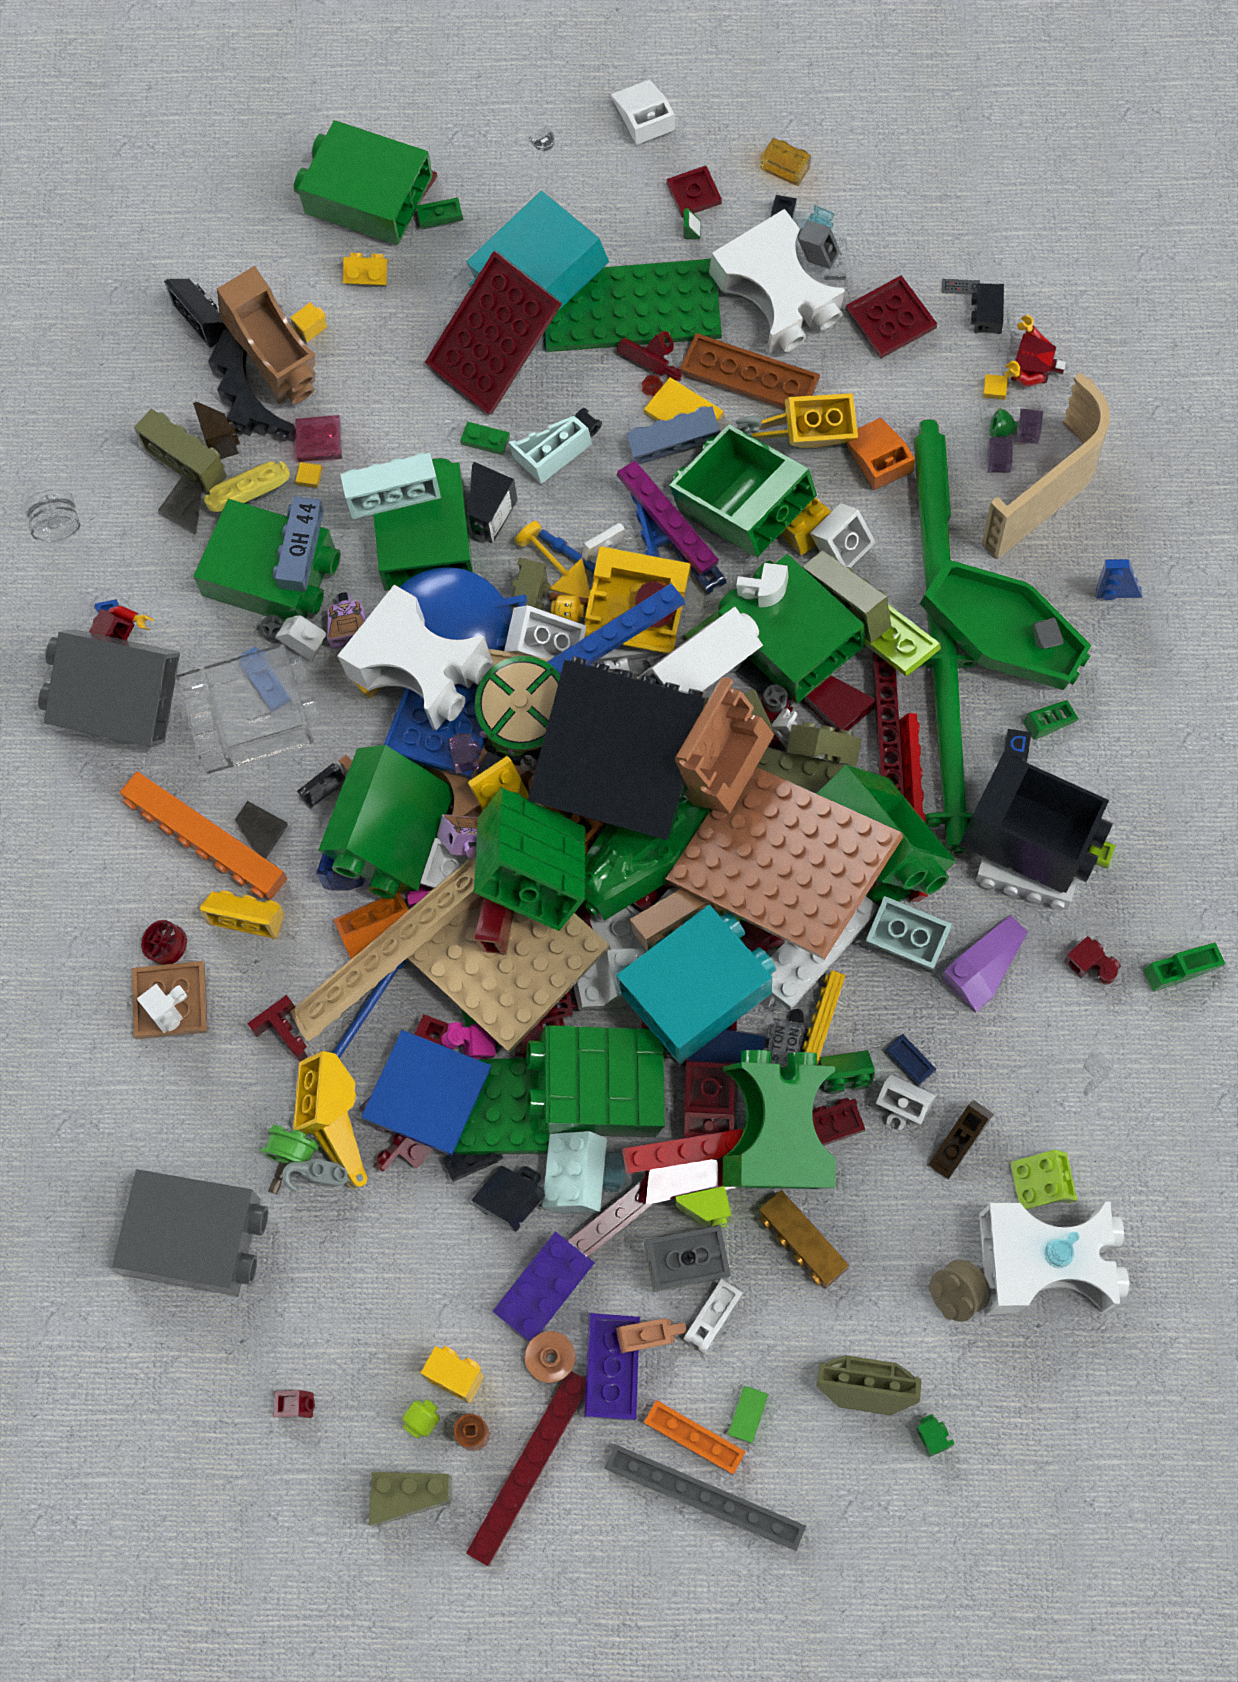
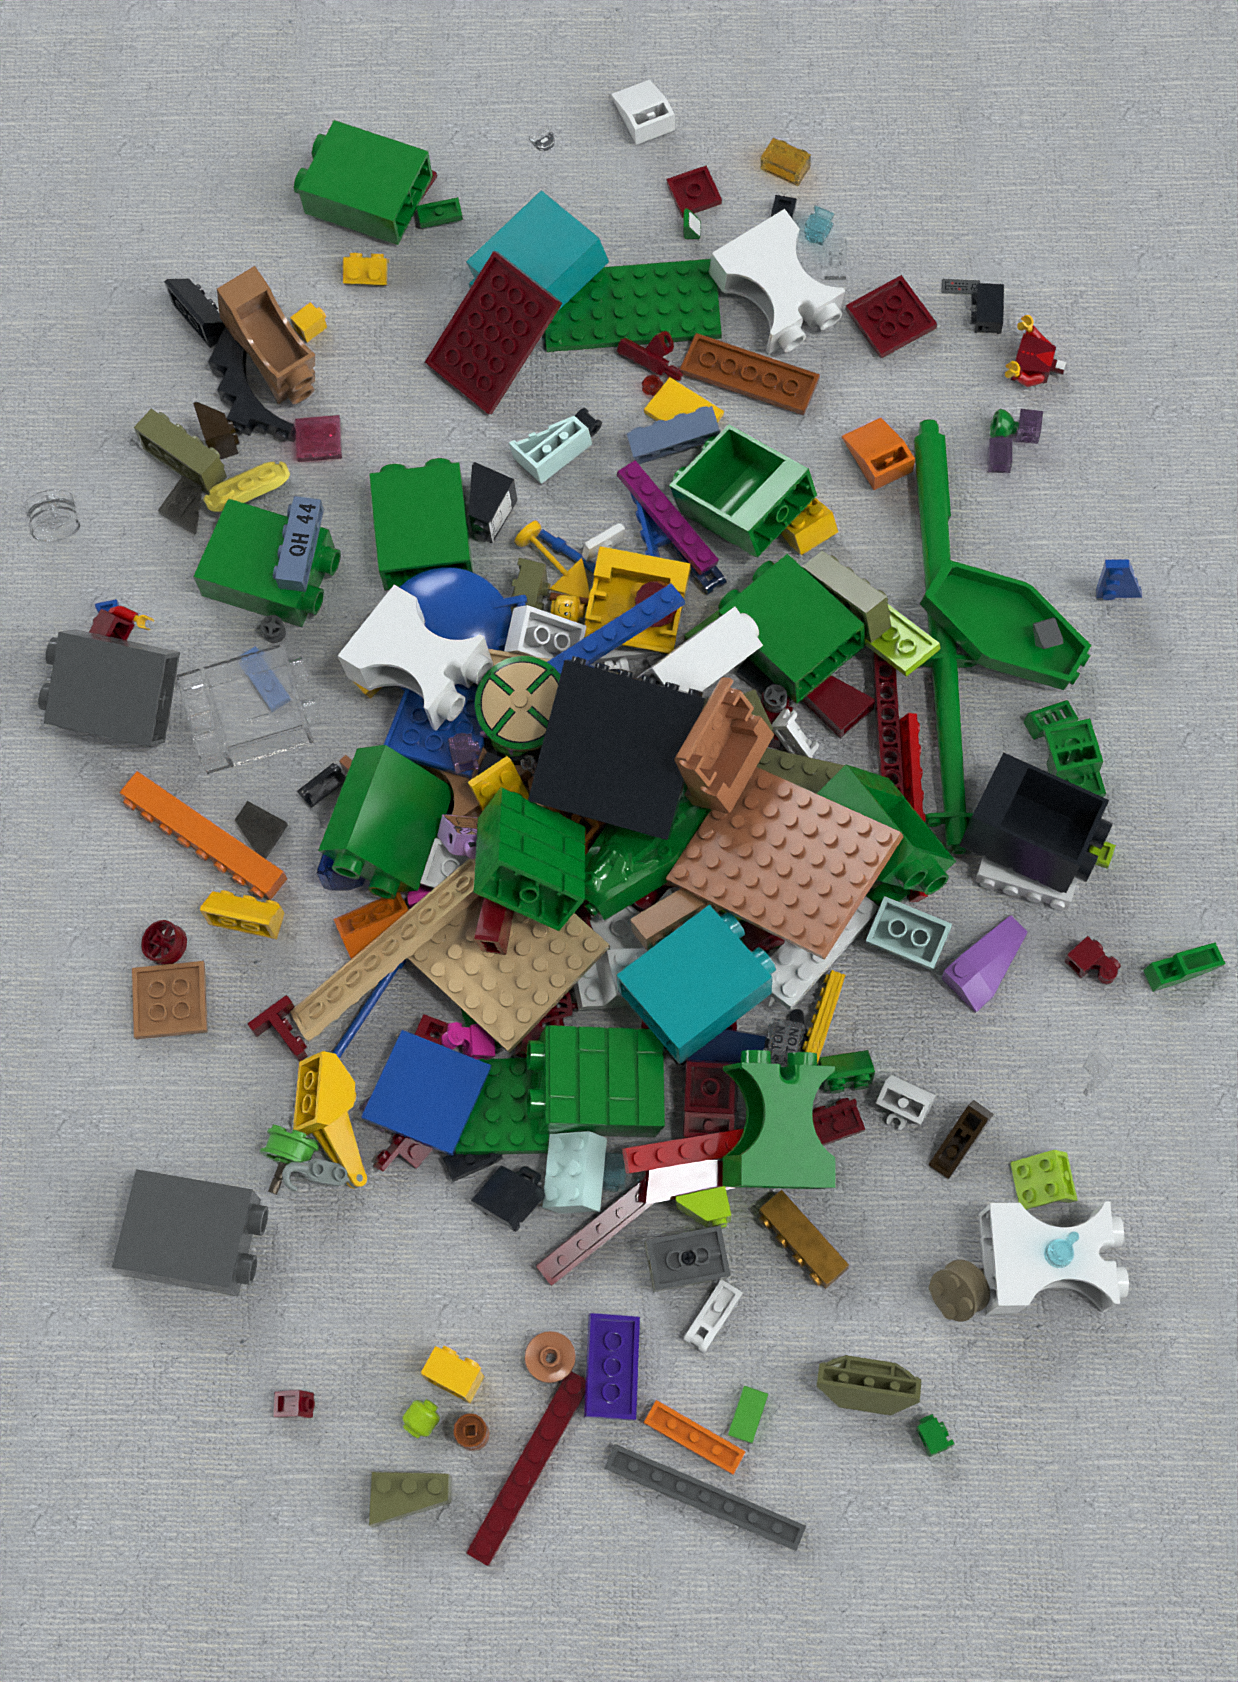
(162, 1007): white brick -> none
(301, 636): white torso -> none
(308, 475): yellow tile -> none
(344, 620): torso -> none
(390, 485): light aqua brick -> none
(485, 438): green plate -> none
(543, 1286): dark purple plate -> none
(648, 1334): nougat hinge -> none
(768, 589): white brick -> none
(810, 421): yellow slope -> none
(818, 244): dark grey brick -> none
(824, 743): olive wedge -> none
(843, 535): white brick -> none
(910, 1060): dark blue tile -> none
(995, 386): yellow tile -> none
(1017, 744): black brick -> none
(1075, 755): none -> green bracket
(1089, 421): tan panel -> none

